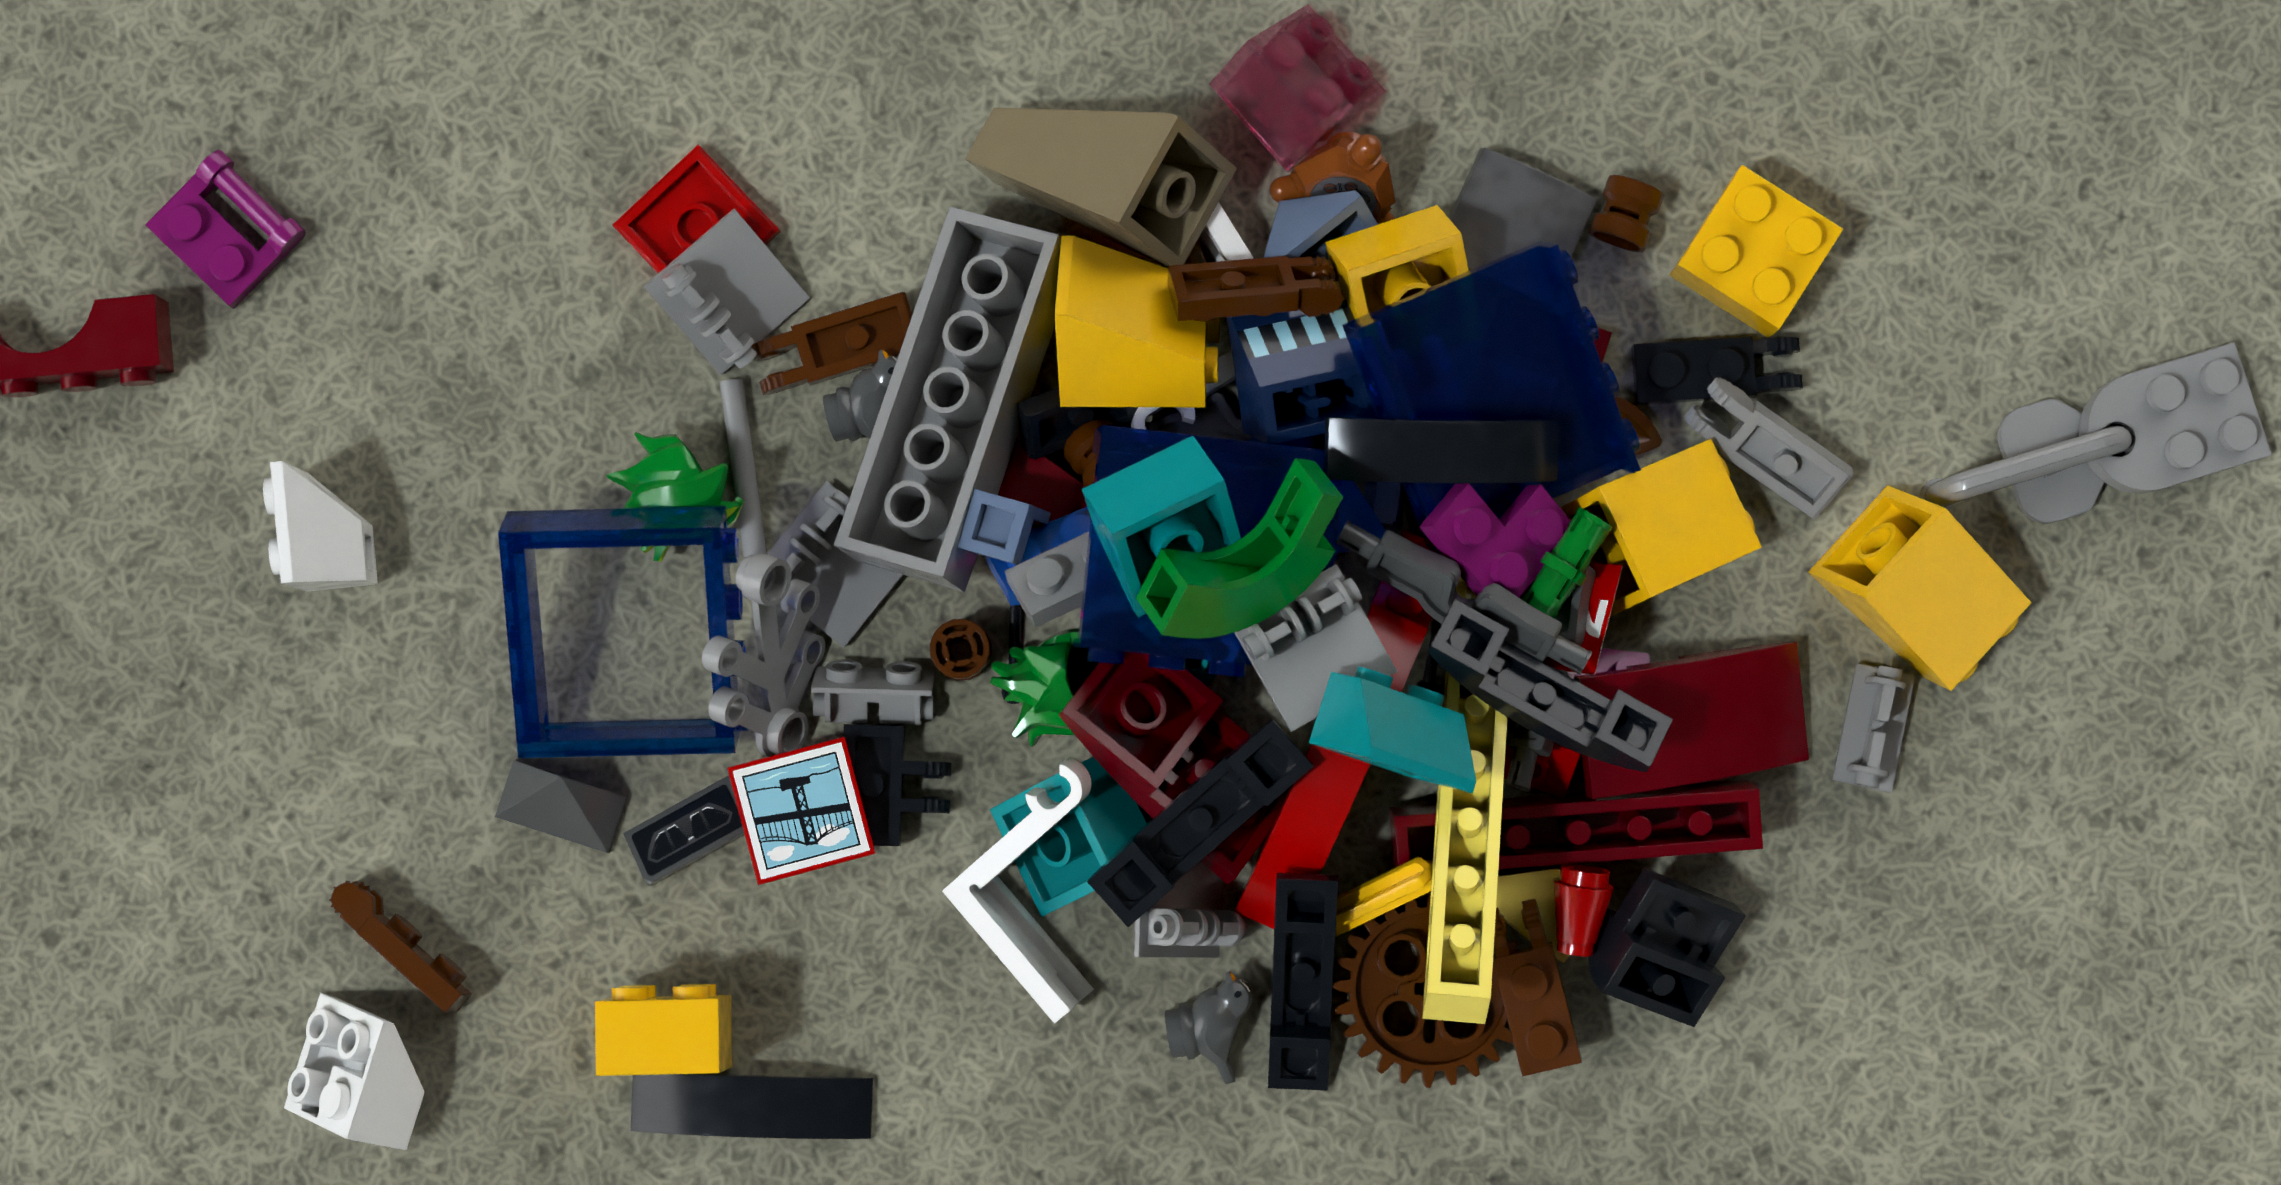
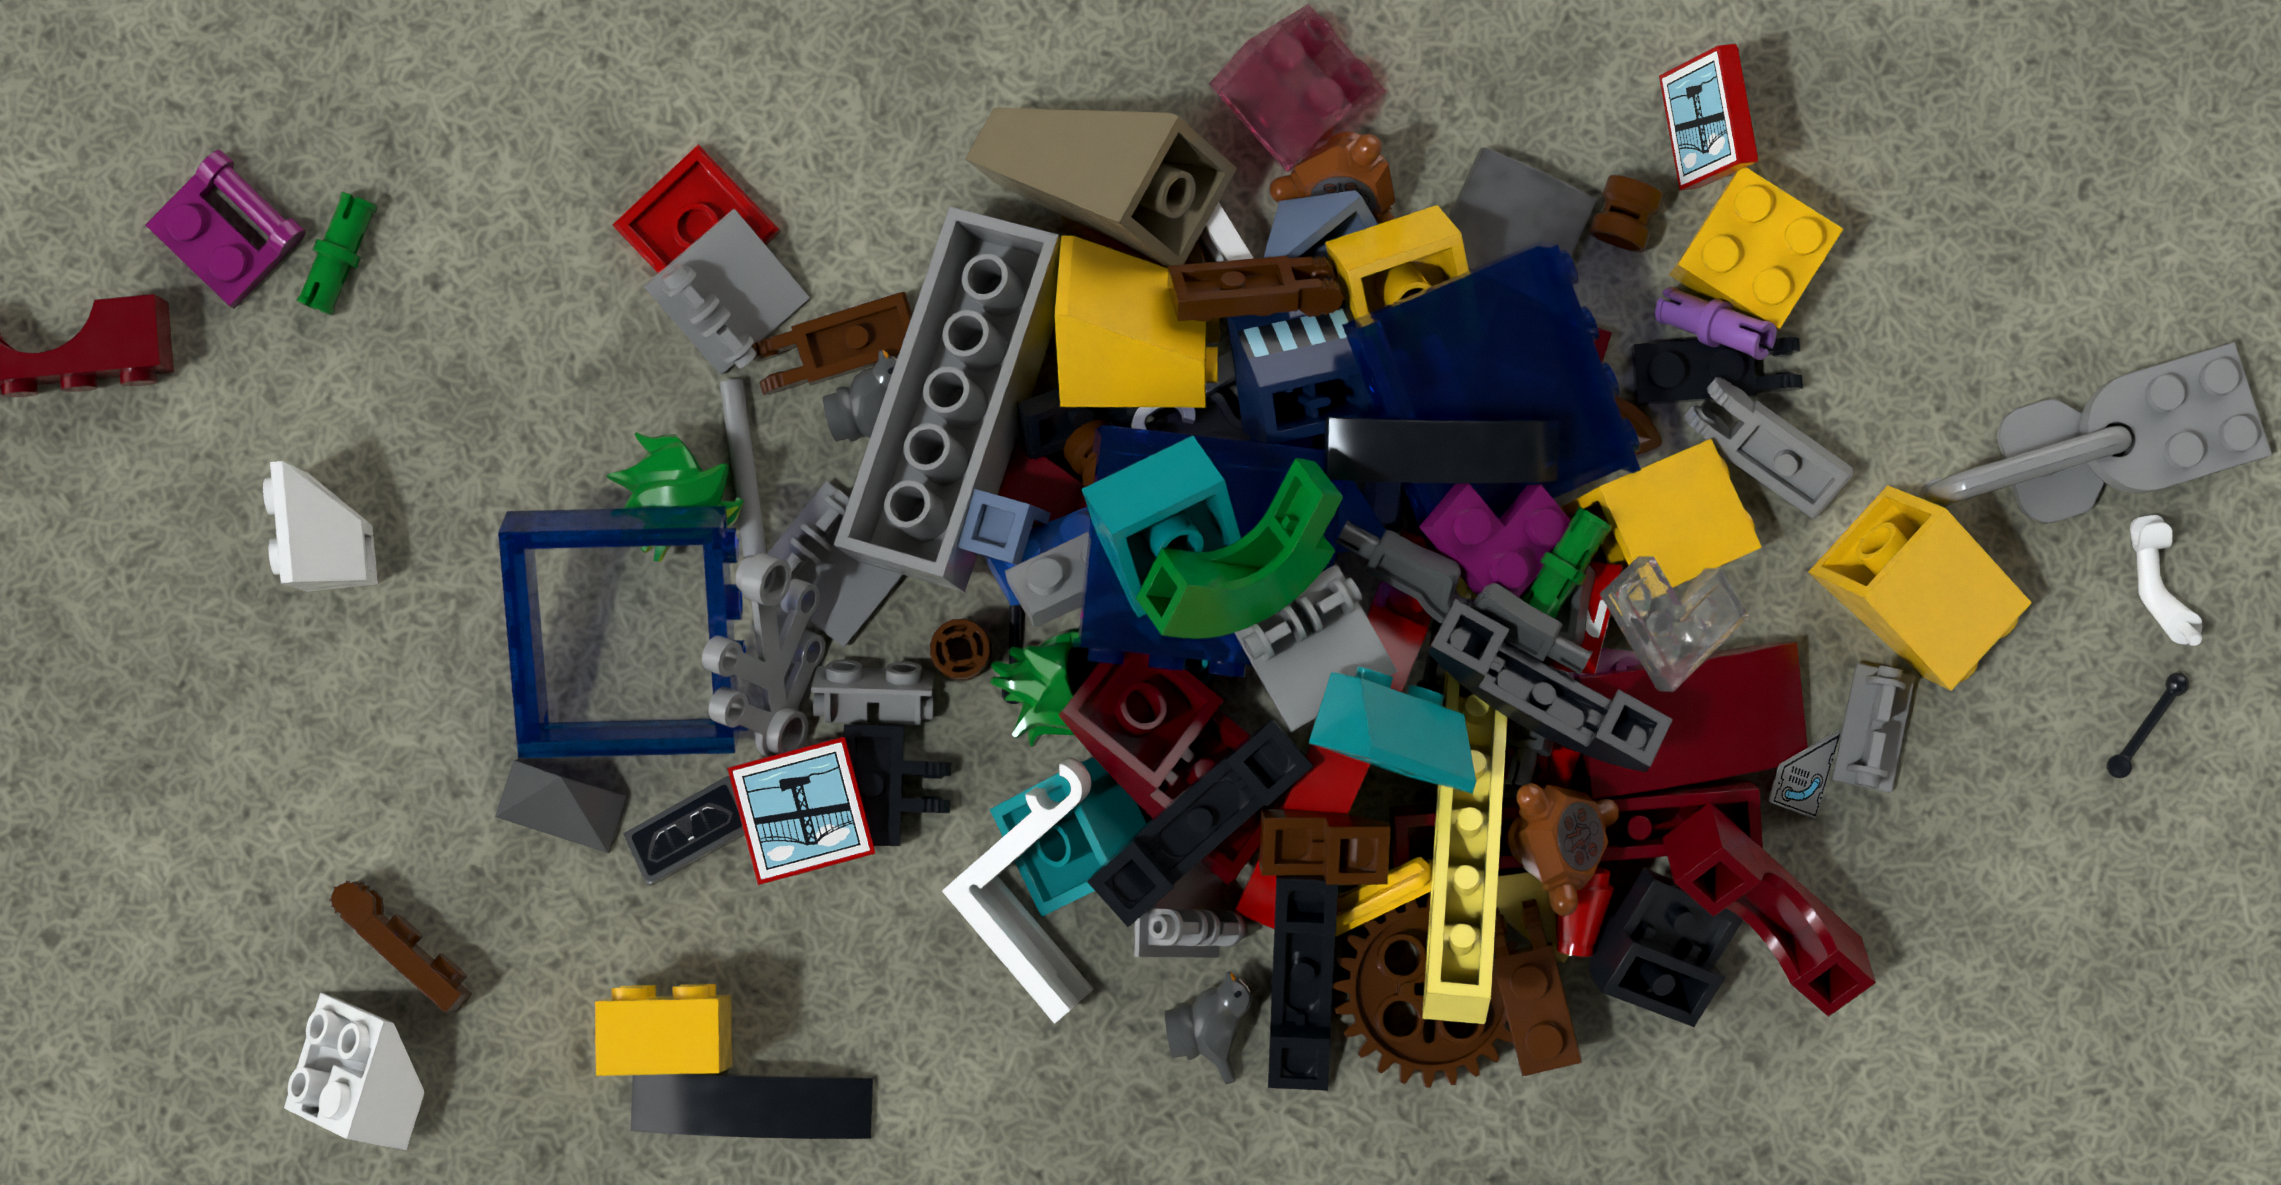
(336, 253): none -> green pin
(1326, 844): none -> reddish brown slope
(1560, 839): none -> dark orange rock
(1672, 630): none -> clear plate
(1708, 117): none -> tile
(1715, 323): none -> medium lavender pin
(1730, 871): none -> dark red arch
(1803, 777): none -> light grey sticker
(2120, 765): none -> black hinge
(2177, 620): none -> white piece

